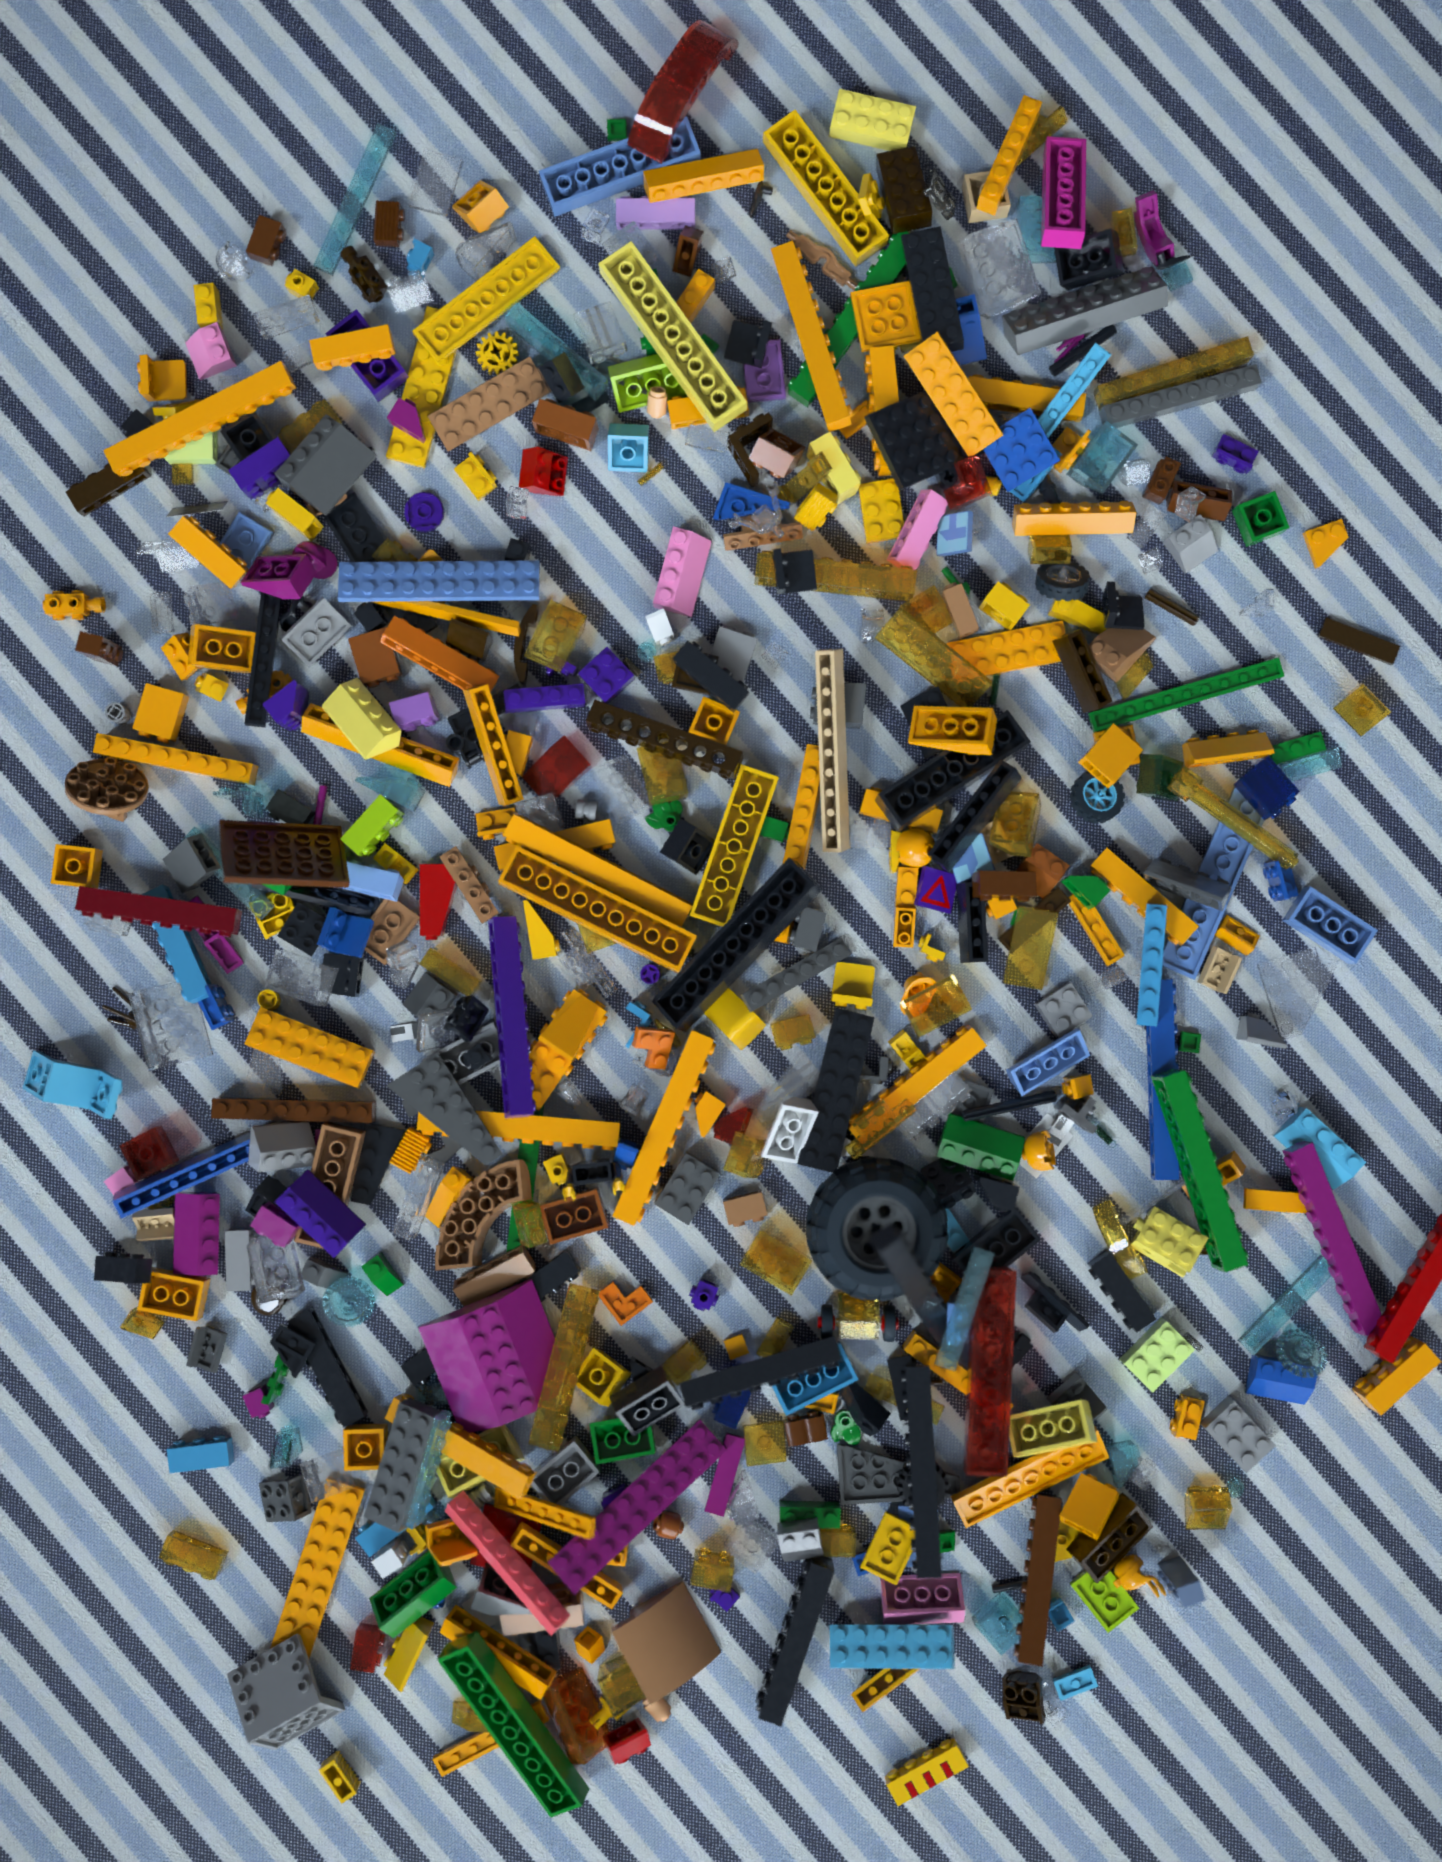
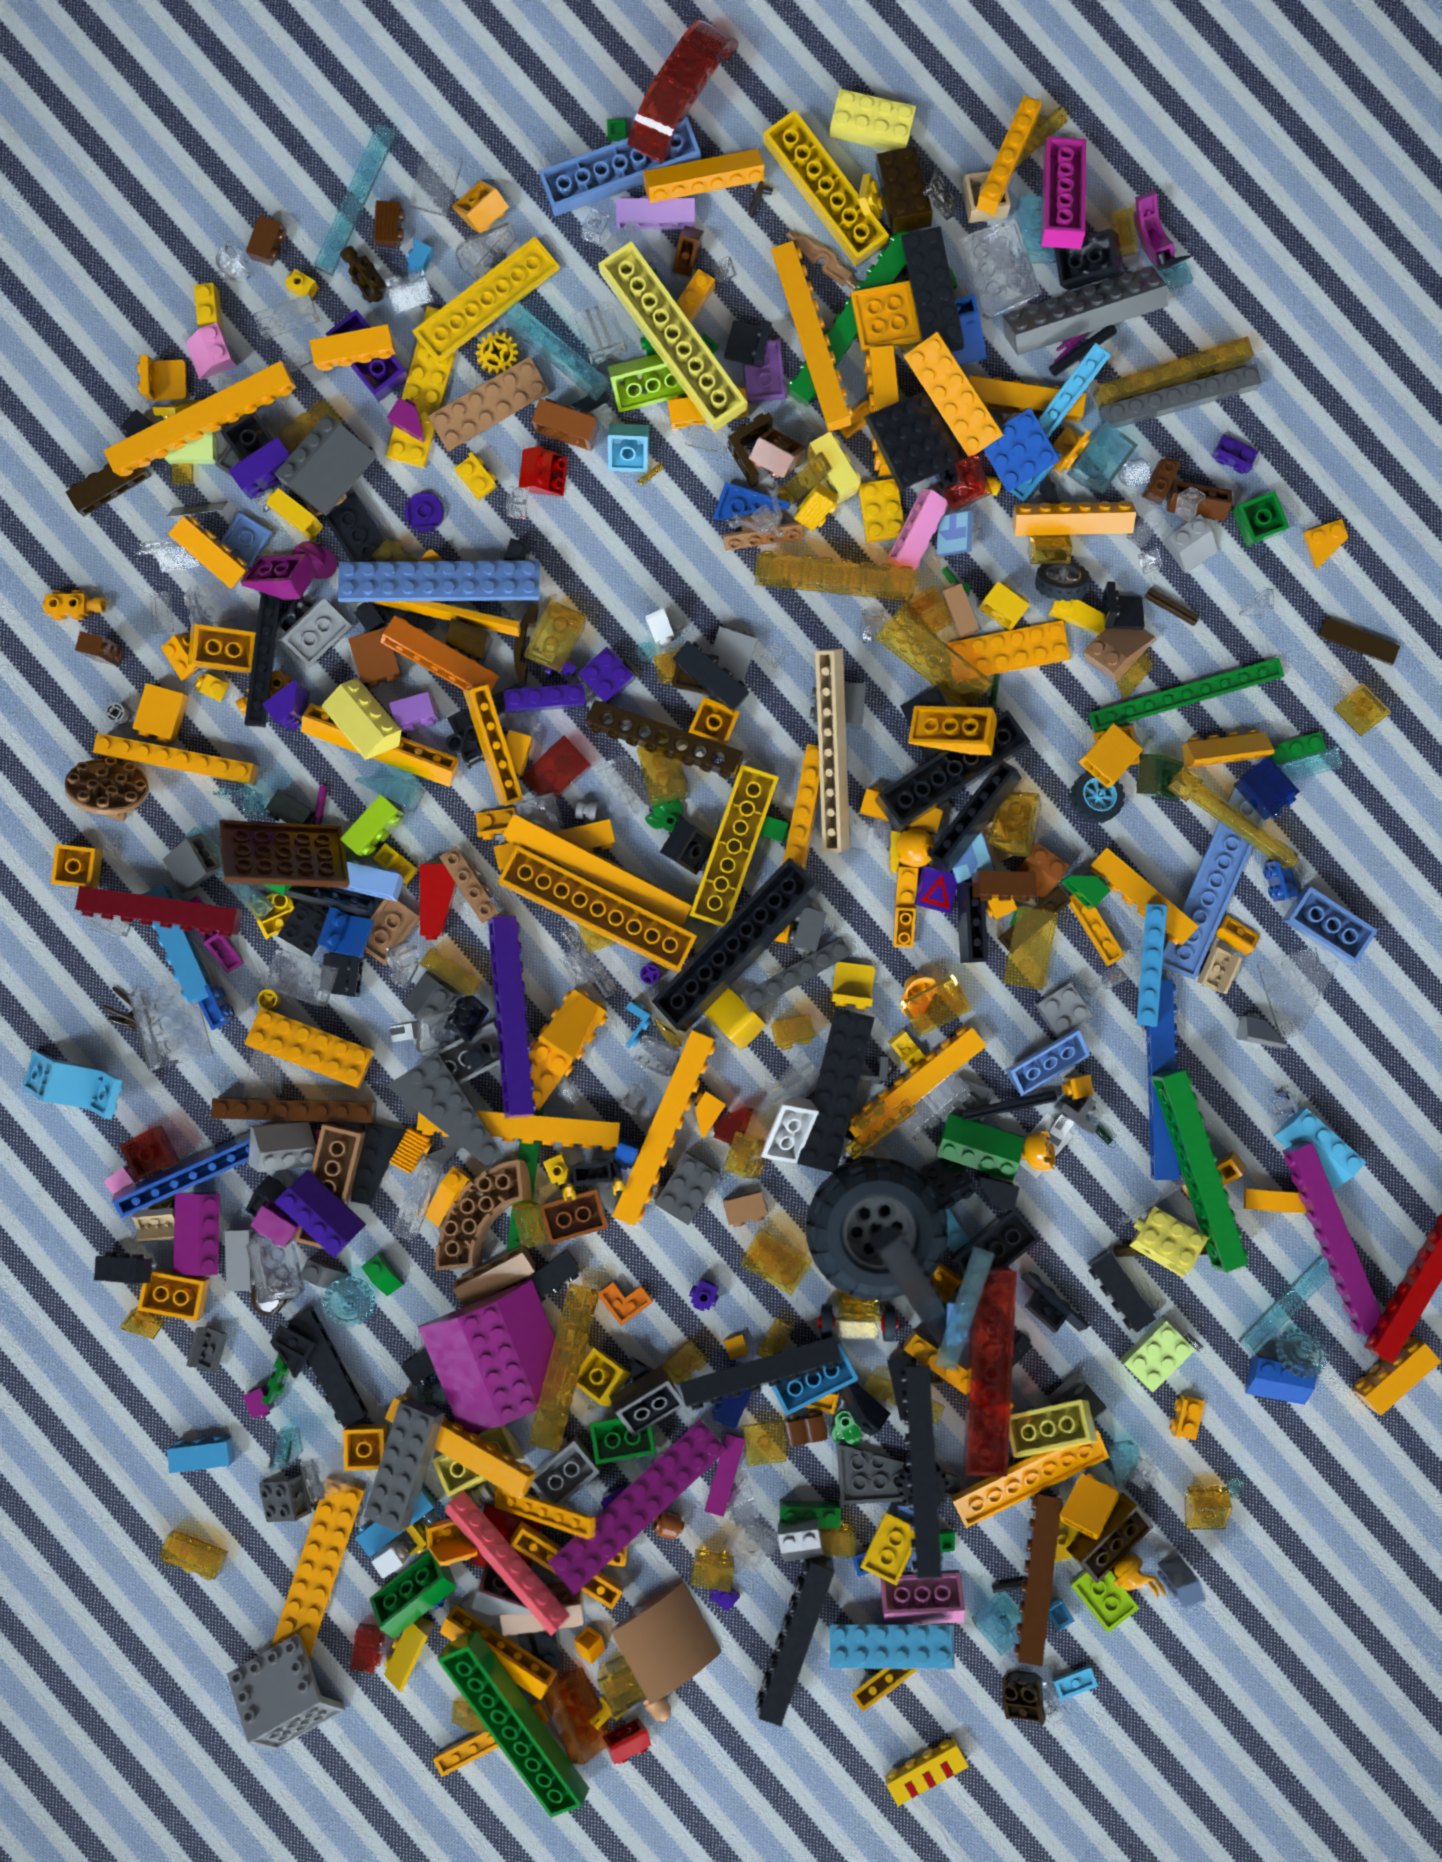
(339, 1777): yellow brick -> none
(428, 1469): clear light blue plate -> none
(541, 938): yellow slope -> none
(560, 378): black slope -> none
(657, 402): light nougat brick -> none
(657, 1041): orange plate -> none
(682, 572): bright pink slope -> none
(794, 571): black bracket -> none
(932, 953): yellow bracket -> none
(1082, 671): dark brown brick -> none
(1117, 1240): clear yellow slope -> none
(1188, 884): dark grey slope -> none
(1189, 1042): green tile -> none
(1237, 1434): light grey brick -> none

